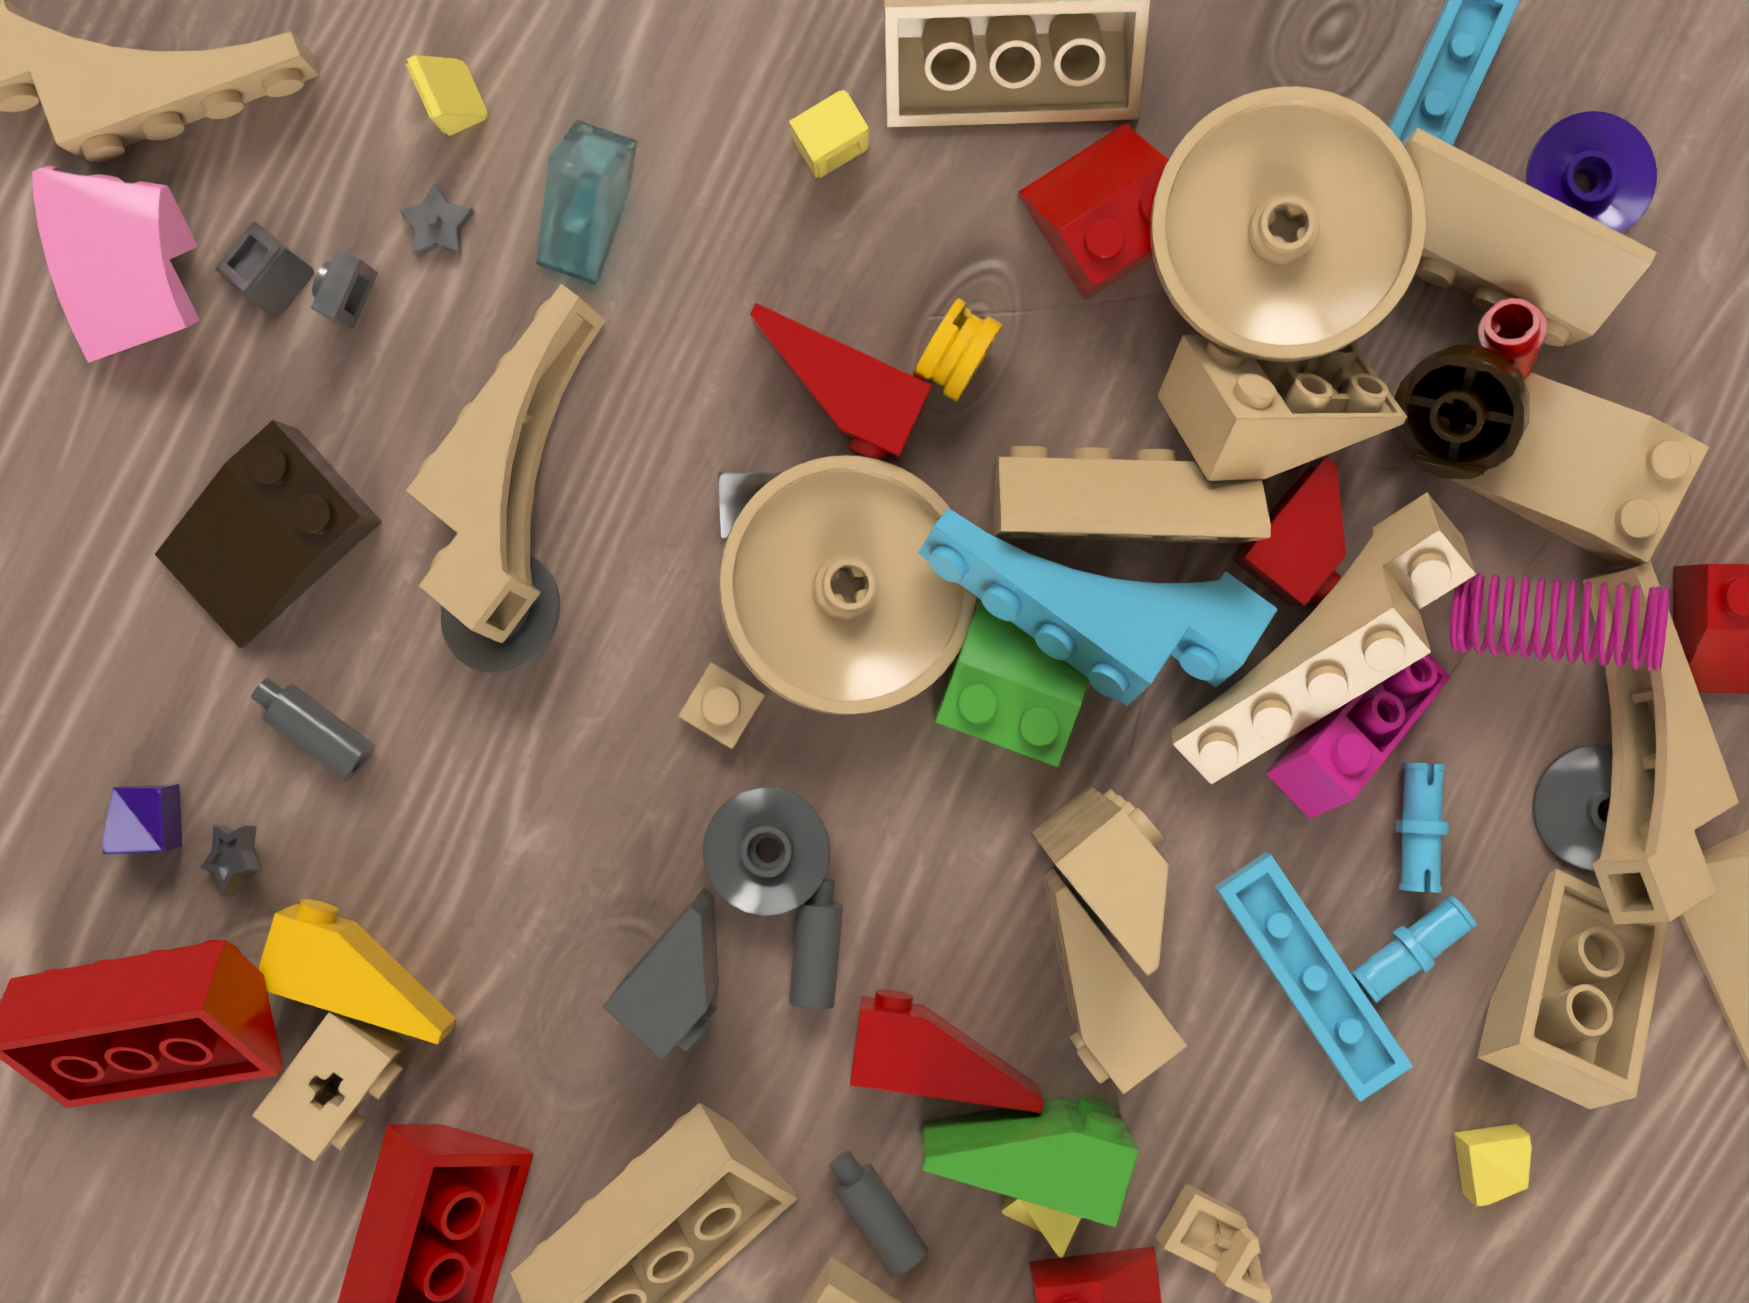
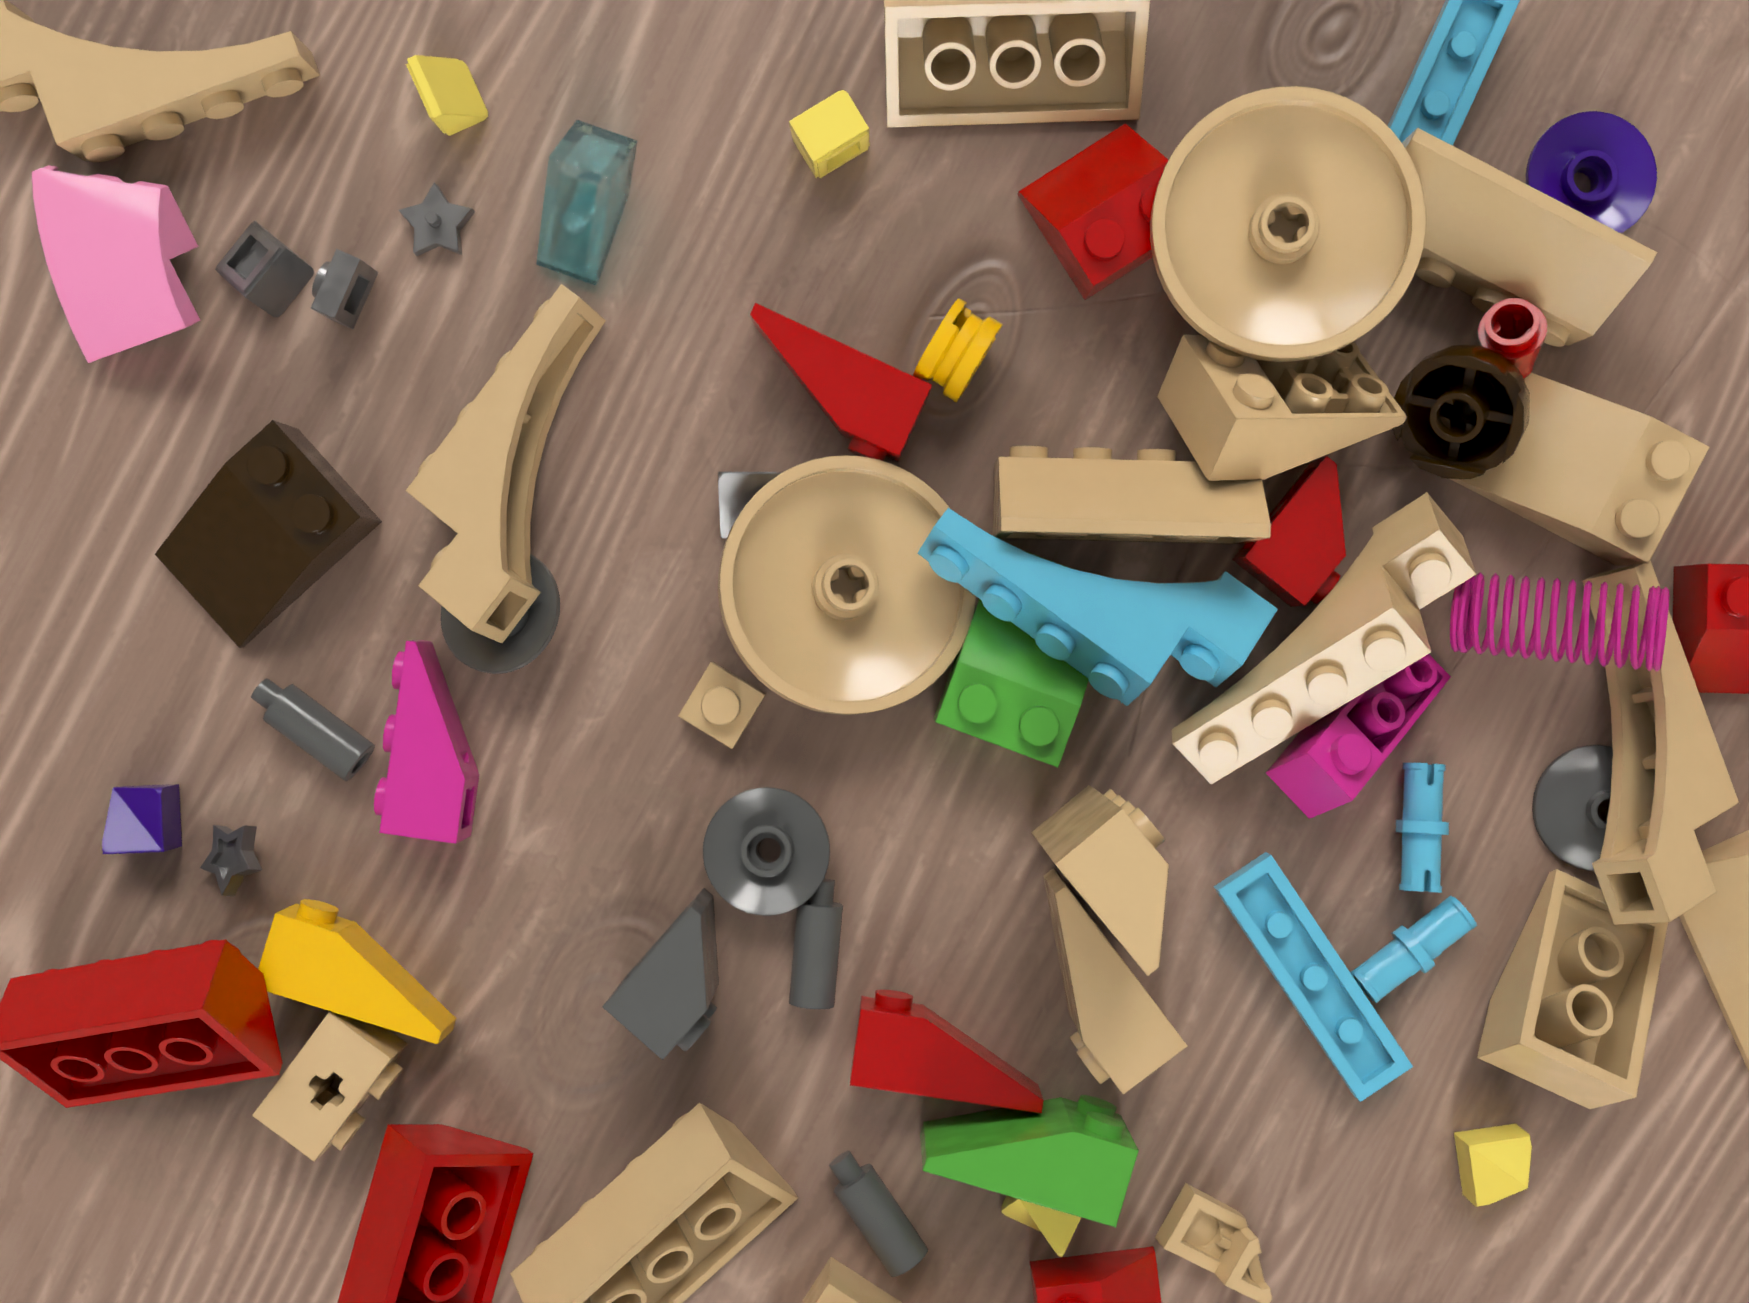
(430, 766): none -> dark pink slope

